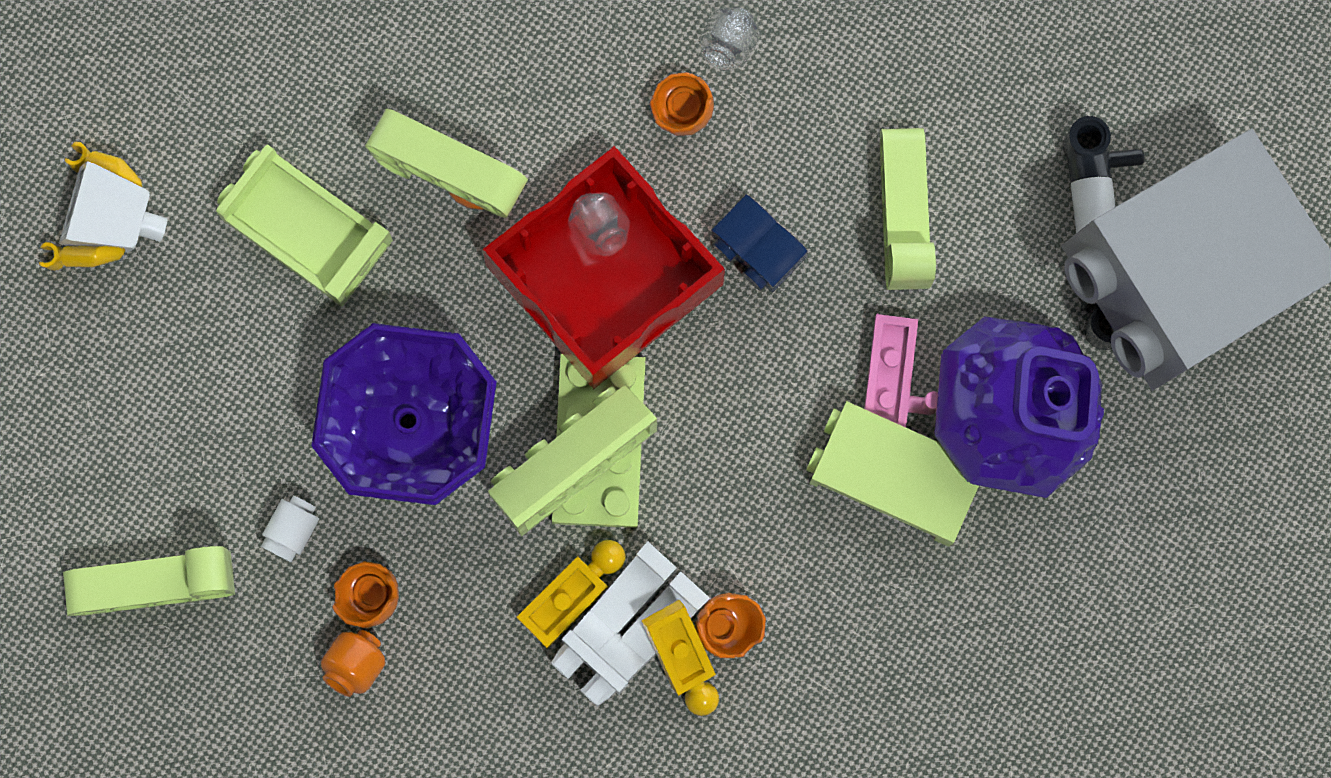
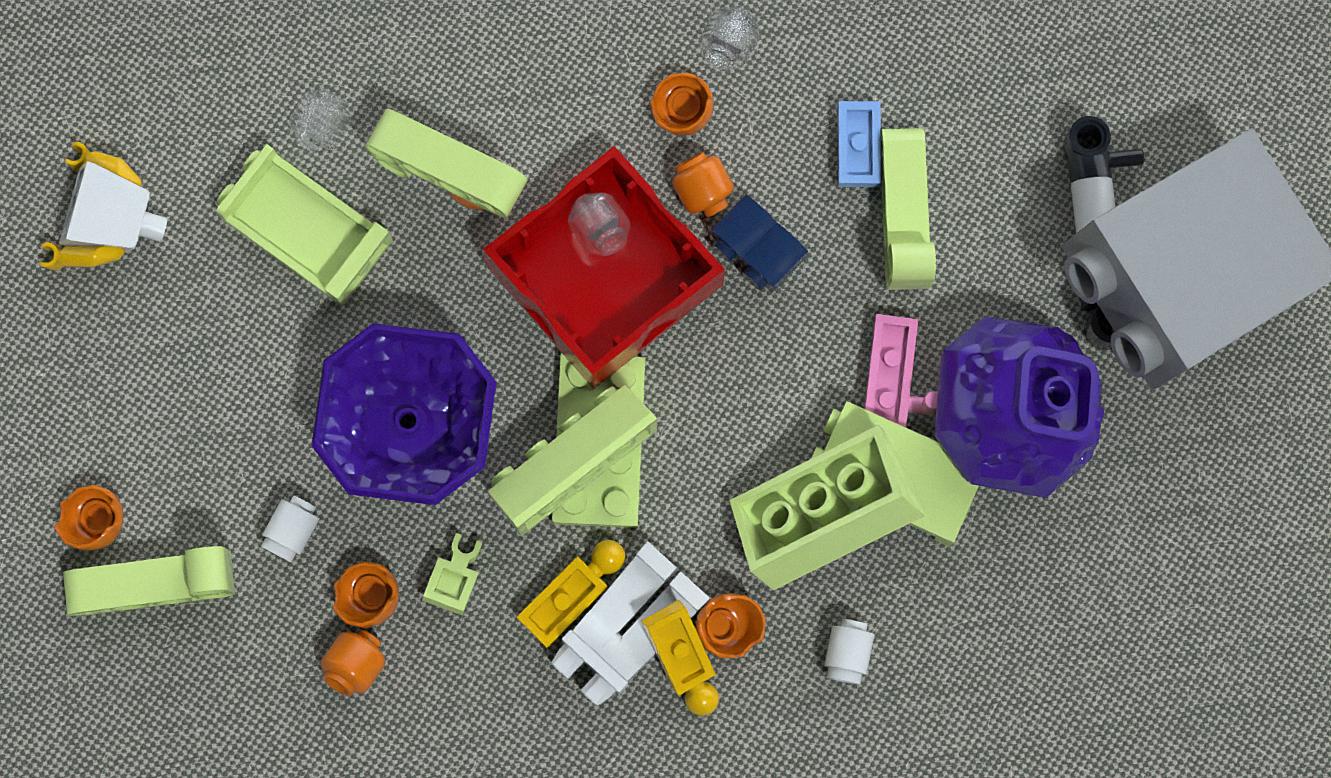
(90, 518): none -> orange hair
(320, 120): none -> clear head
(453, 581): none -> yellowish green plate
(703, 184): none -> orange head
(825, 508): none -> yellowish green slope
(849, 652): none -> white brick
(859, 143): none -> light blue plate

